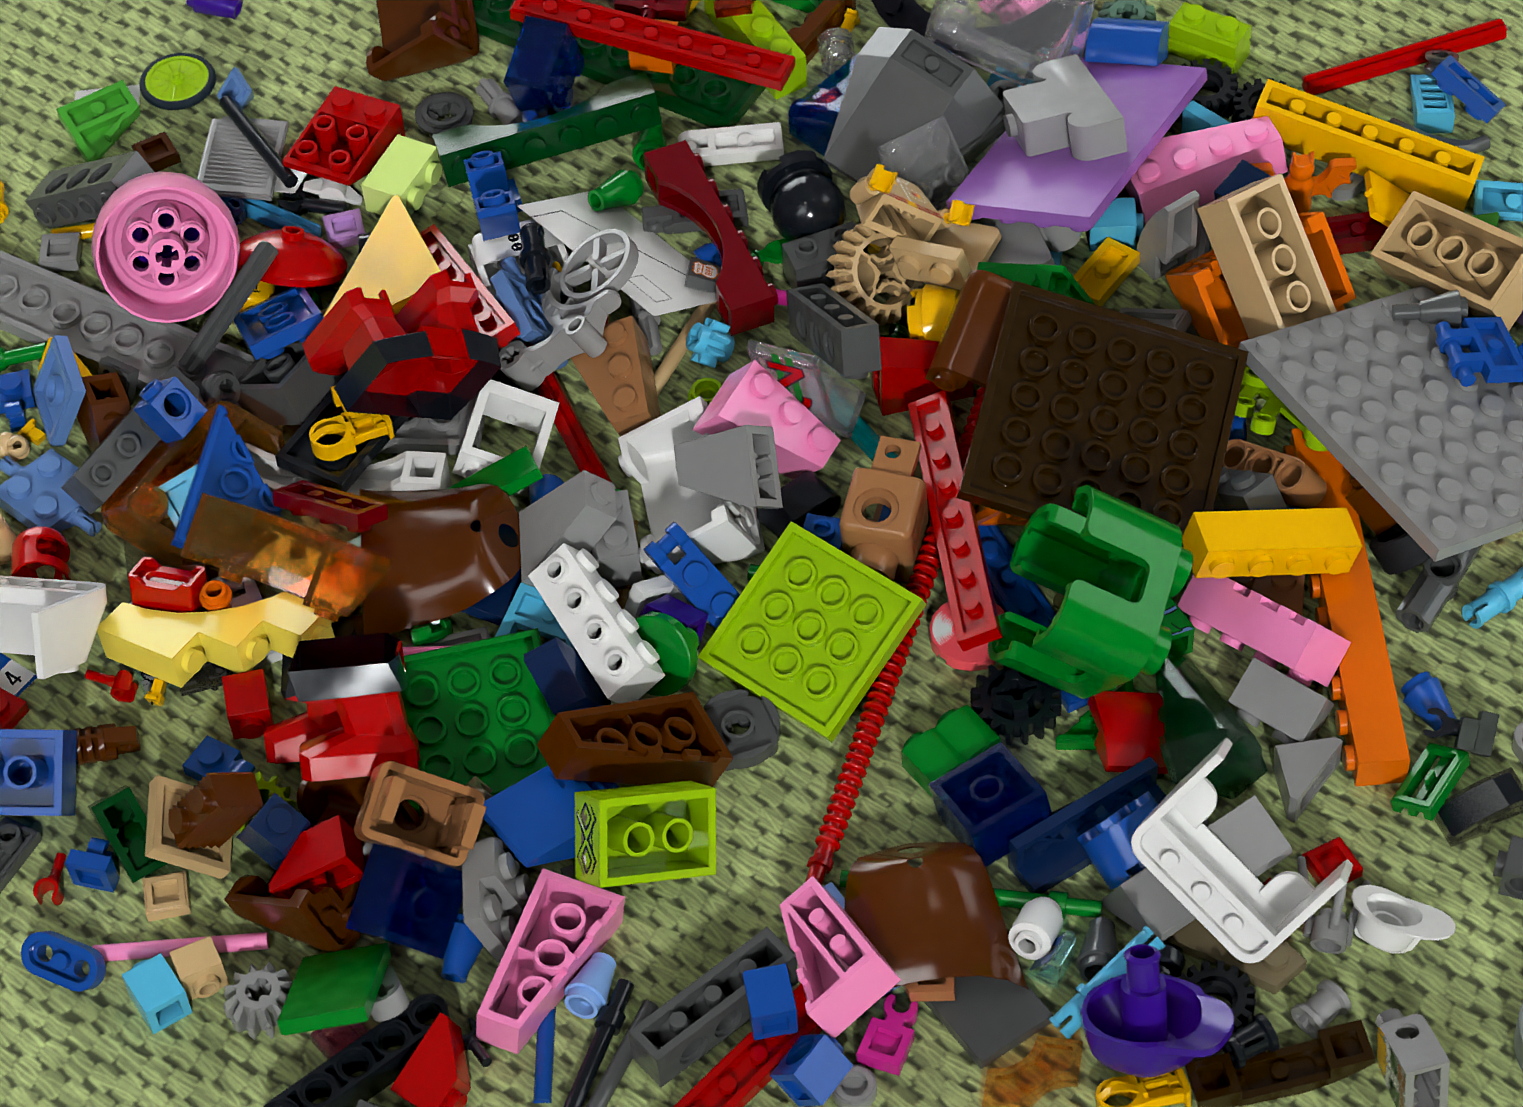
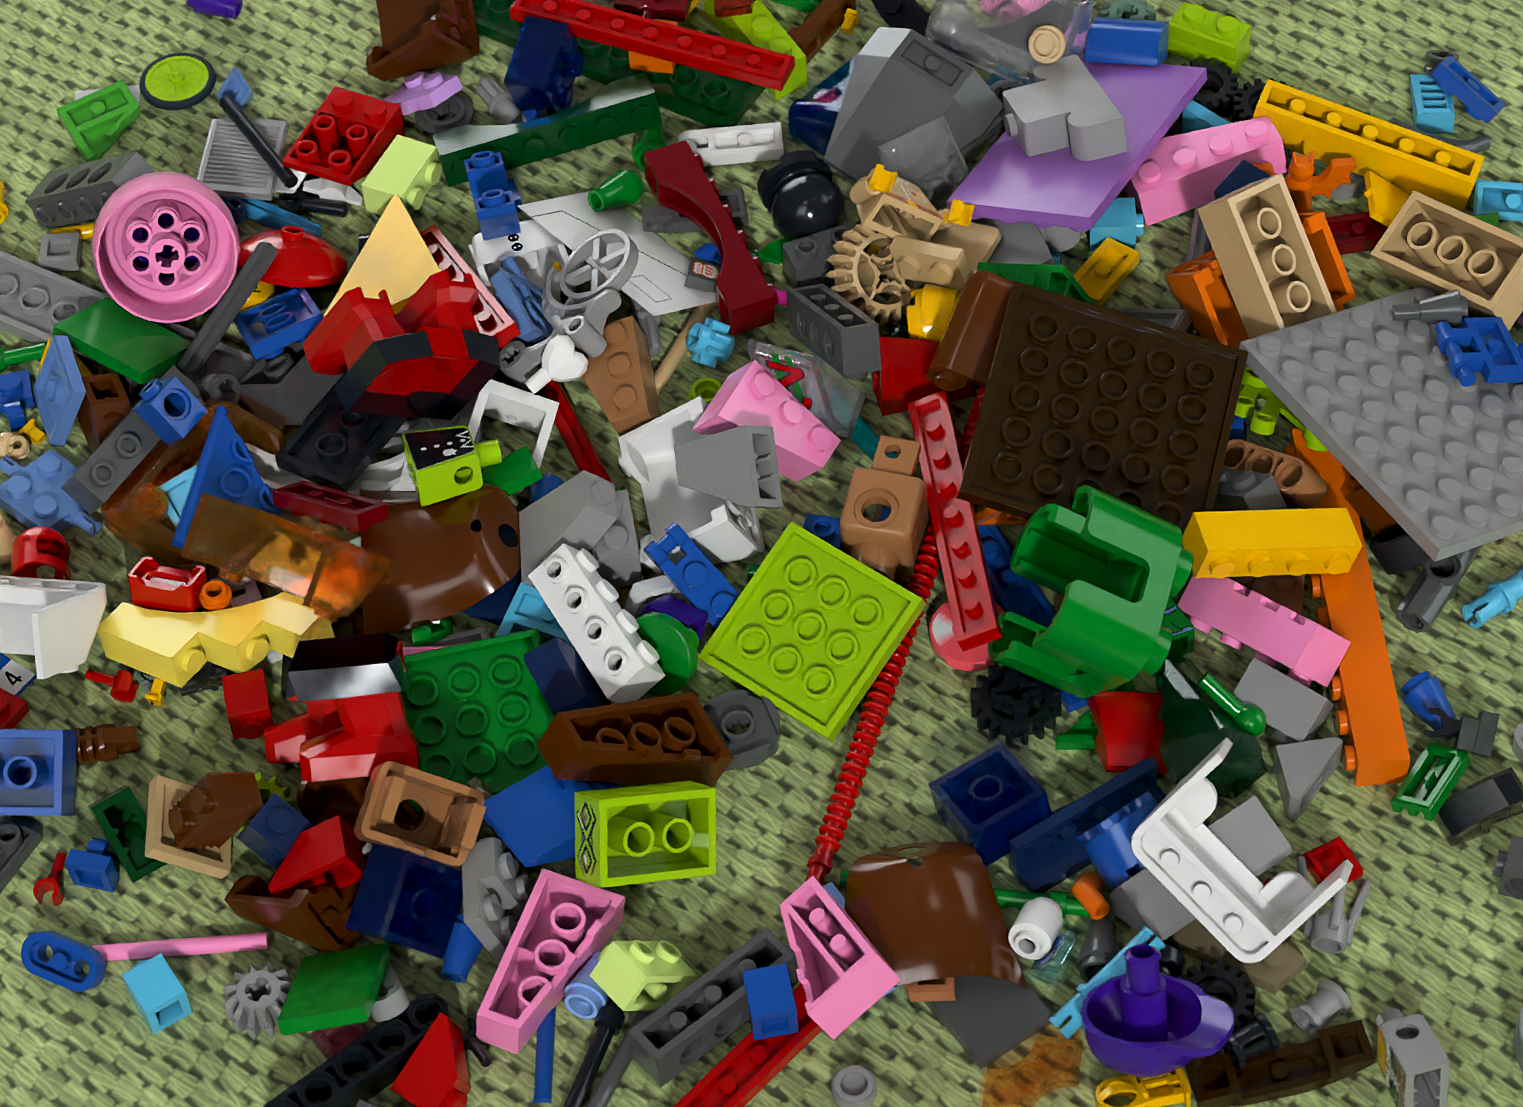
(122, 340): none -> green tile
(158, 151): reddish brown tile -> none
(166, 896): tan tile -> none
(199, 968): tan plate -> none
(215, 757): blue plate -> none
(344, 228): lavender tile -> none
(357, 429): yellow piece -> none
(424, 91): none -> lavender wing
(447, 462): none -> lime torso
(535, 258): black pin -> none
(559, 364): none -> white rock
(641, 973): none -> yellowish green brick
(800, 496): black beam -> none
(812, 1069): blue brick -> none
(835, 48): clear wheel -> none
(888, 1040): dark pink plate -> none
(952, 742): green brick -> none
(1047, 44): none -> tan plate
(1088, 892): none -> orange arm
(1169, 236): light grey slope -> none
(1246, 716): none -> green bar
(1395, 921): white piece -> none
(1403, 57): red axle -> none

